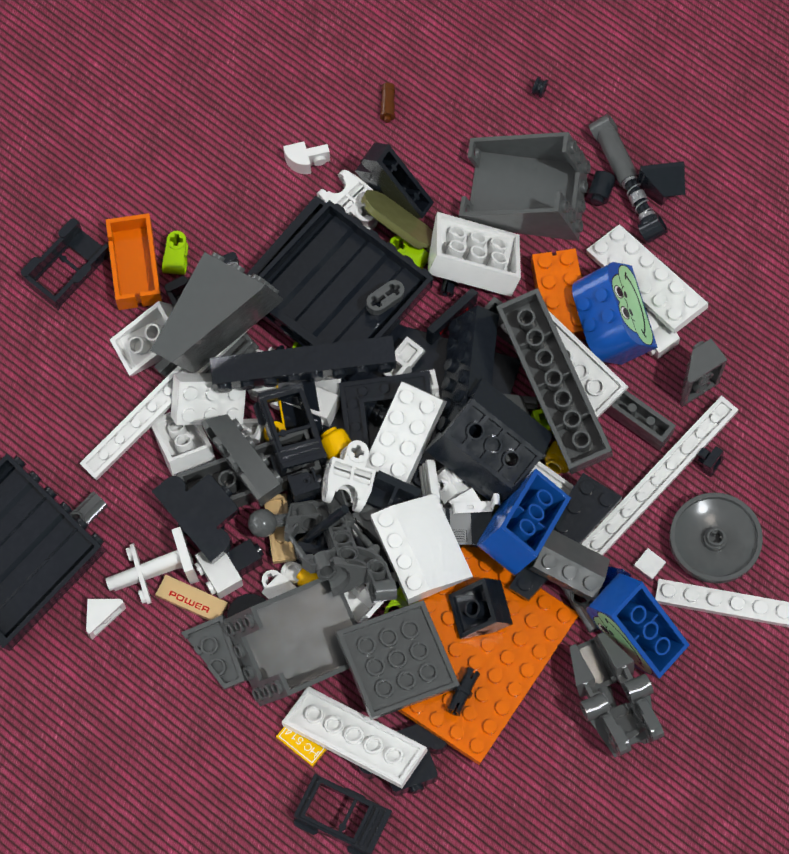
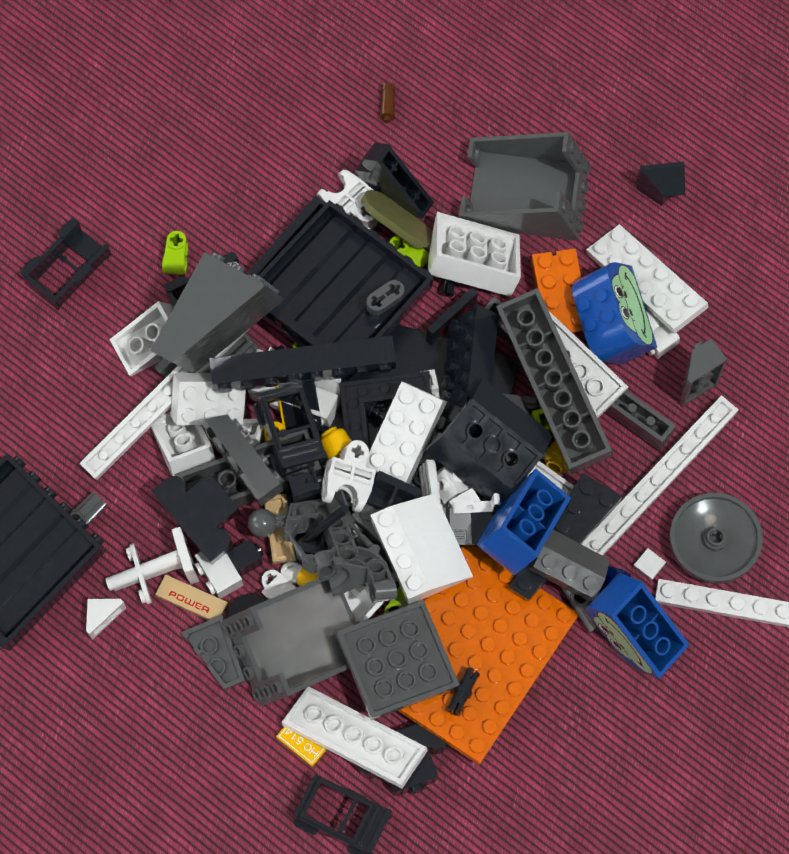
(133, 261): orange piece -> none
(302, 159): white brick -> none
(406, 357): white brick -> none
(480, 608): black slope -> none
(540, 87): black bush -> none
(595, 668): dark grey piece -> none
(601, 188): black brick -> none
(606, 133): piece -> none
(710, 460): black tile -> none

